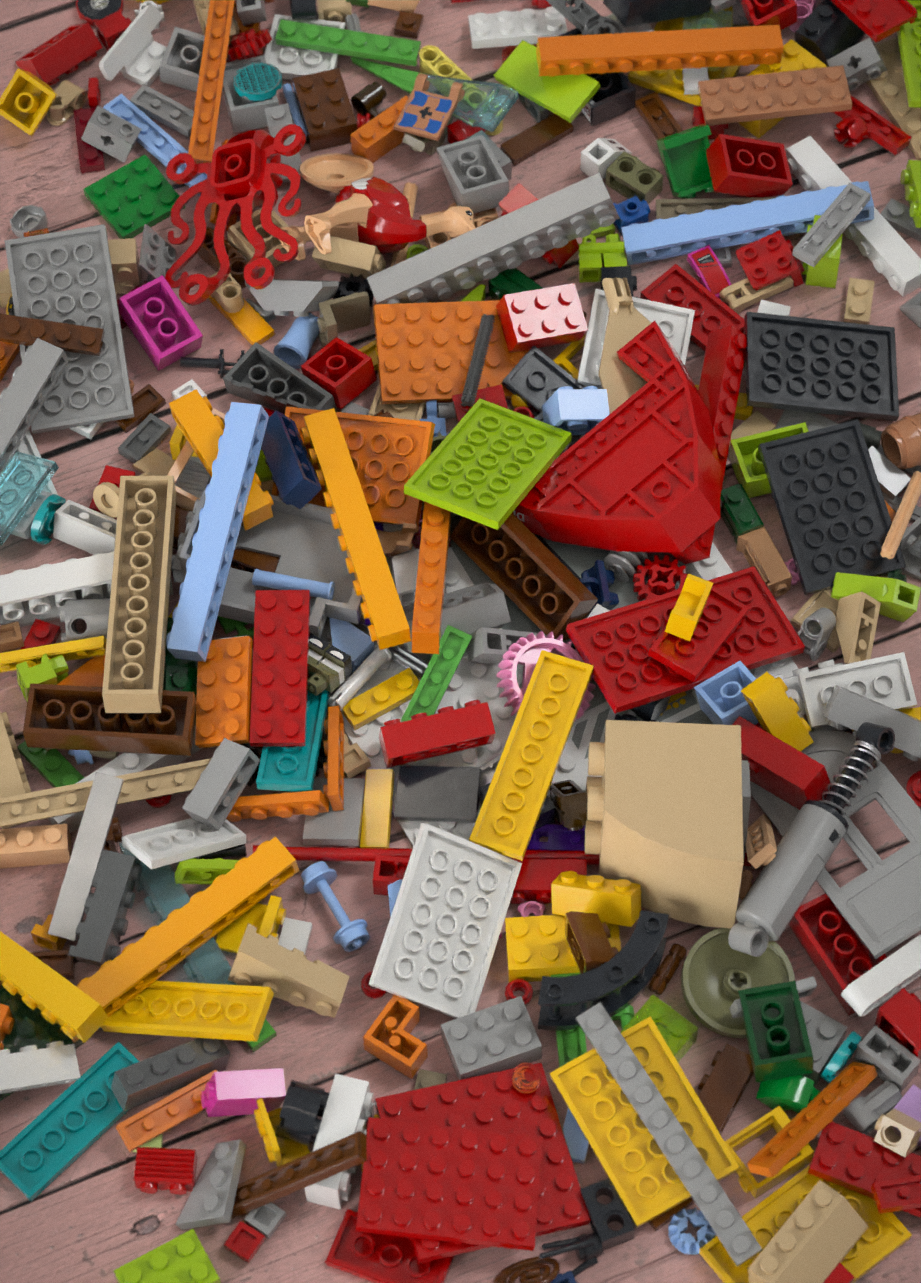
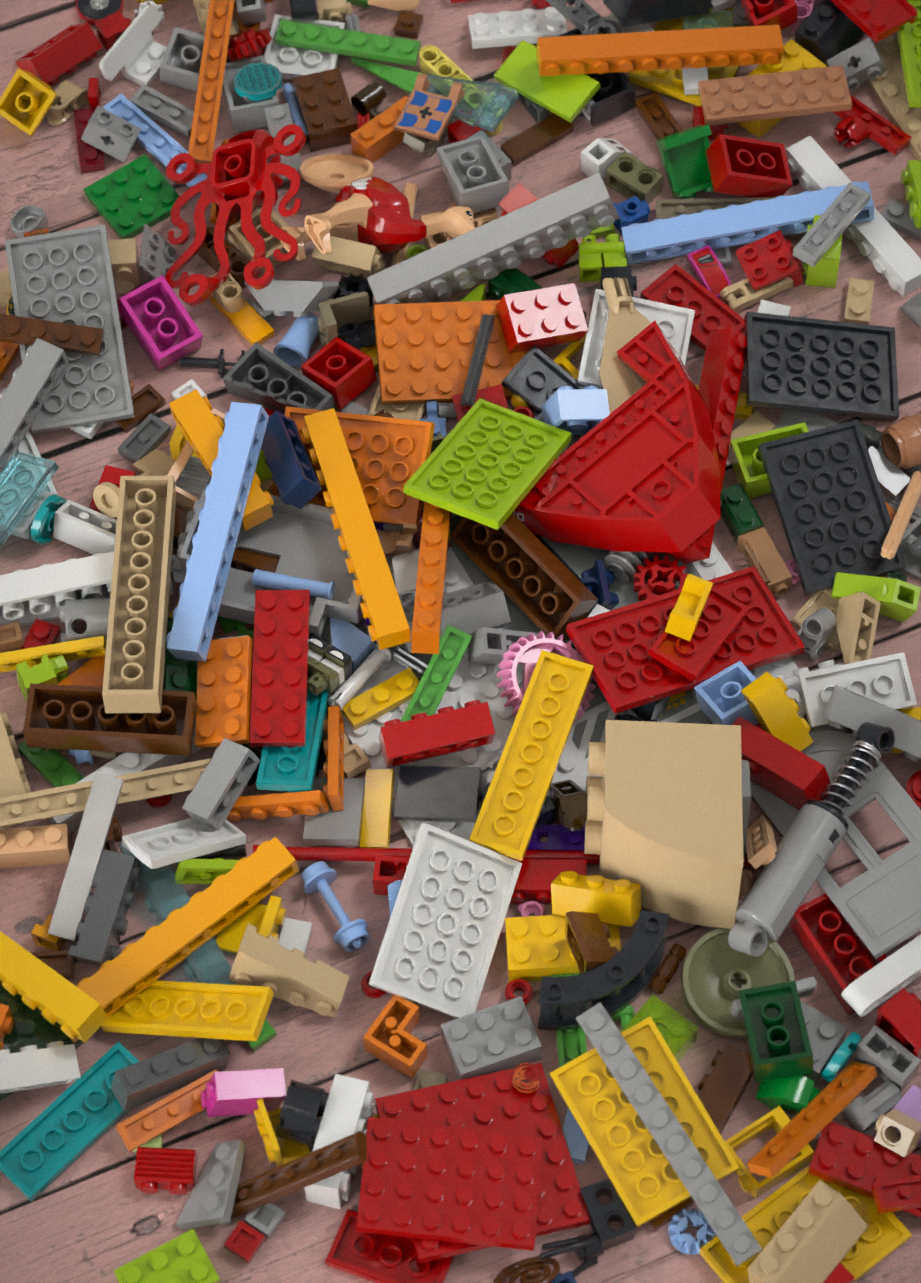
(359, 335): none -> black plate

